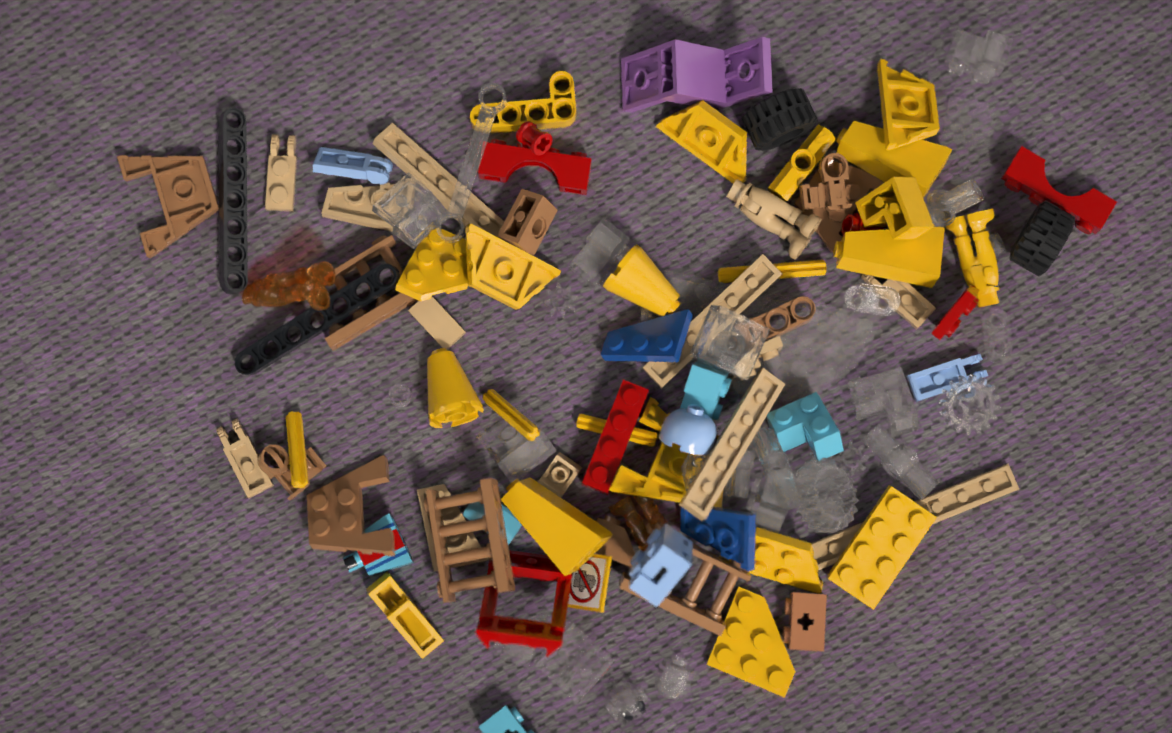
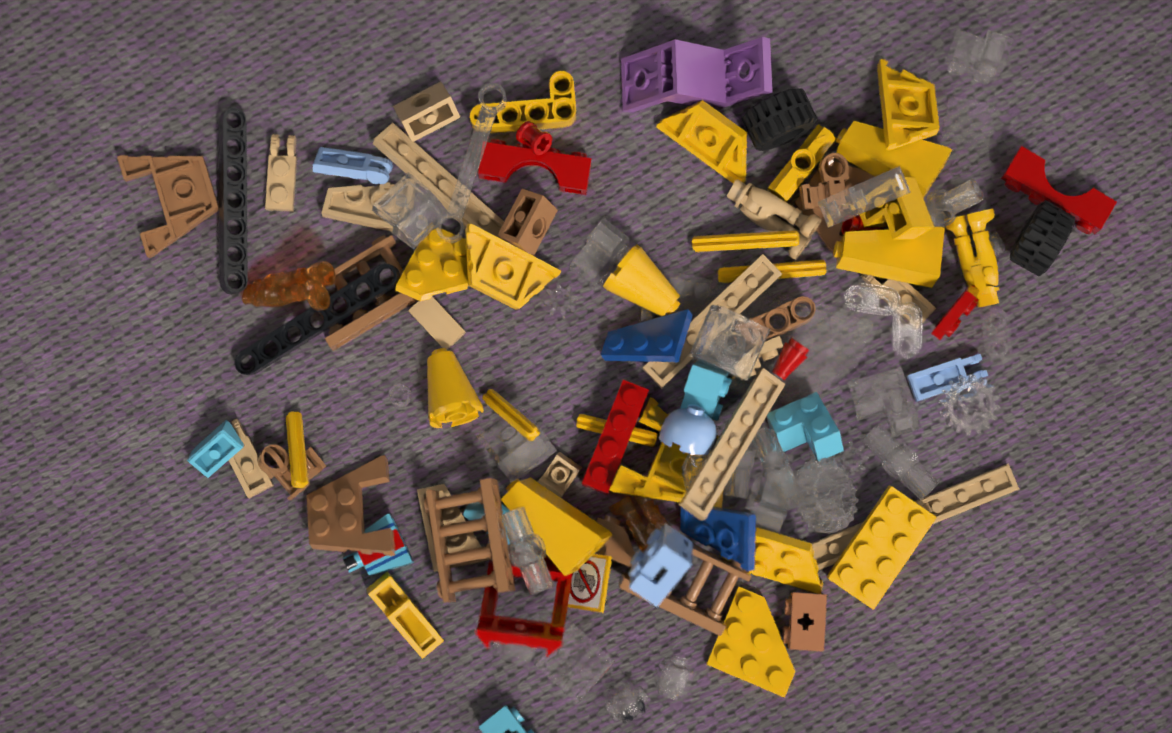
(215, 449): none -> medium azure slope
(426, 111): none -> tan brick
(526, 550): none -> clear piece
(745, 241): none -> yellow axle
(790, 358): none -> red cone
(864, 197): none -> clear slope
(907, 331): none -> clear plate

